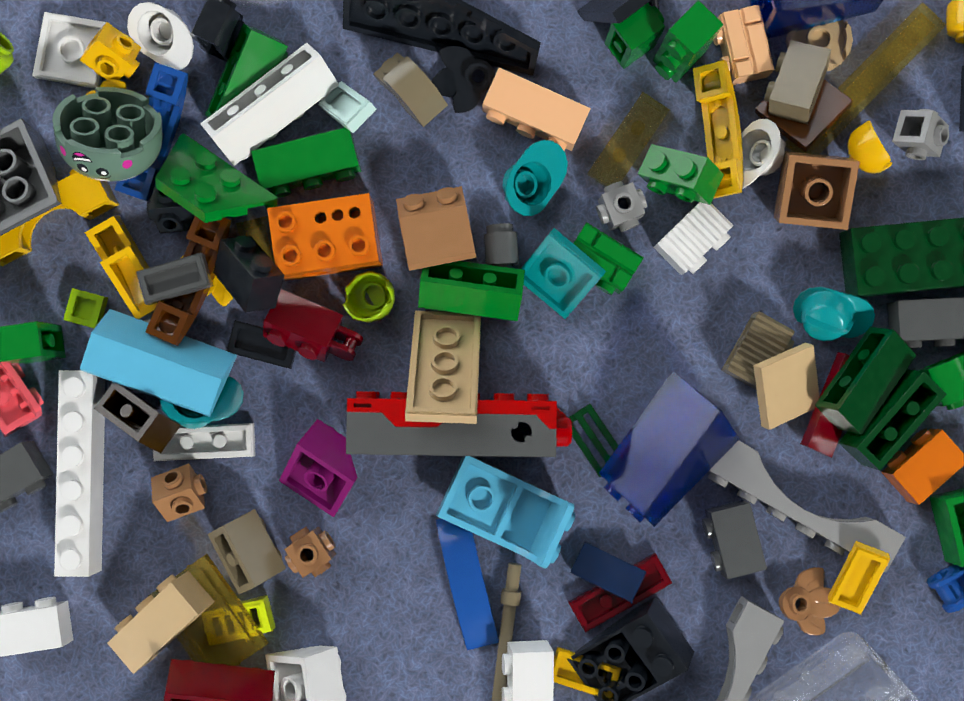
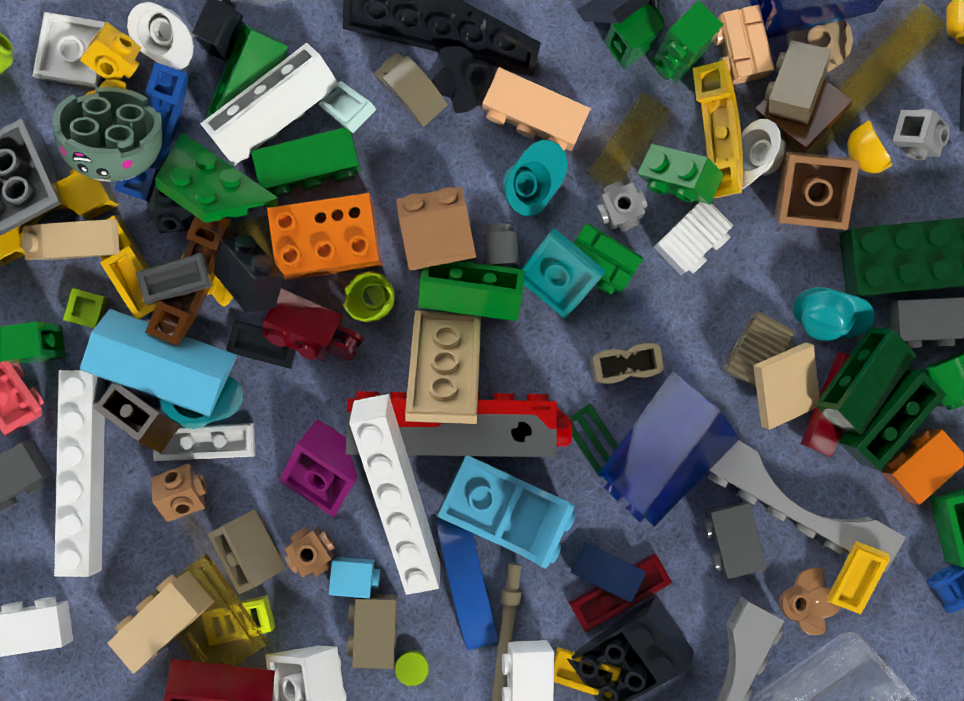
(70, 240): none -> tan slope
(353, 577): none -> medium azure brick
(374, 631): none -> dark tan brick
(395, 493): none -> white brick
(411, 668): none -> lime tile
(634, 362): none -> dark tan brick

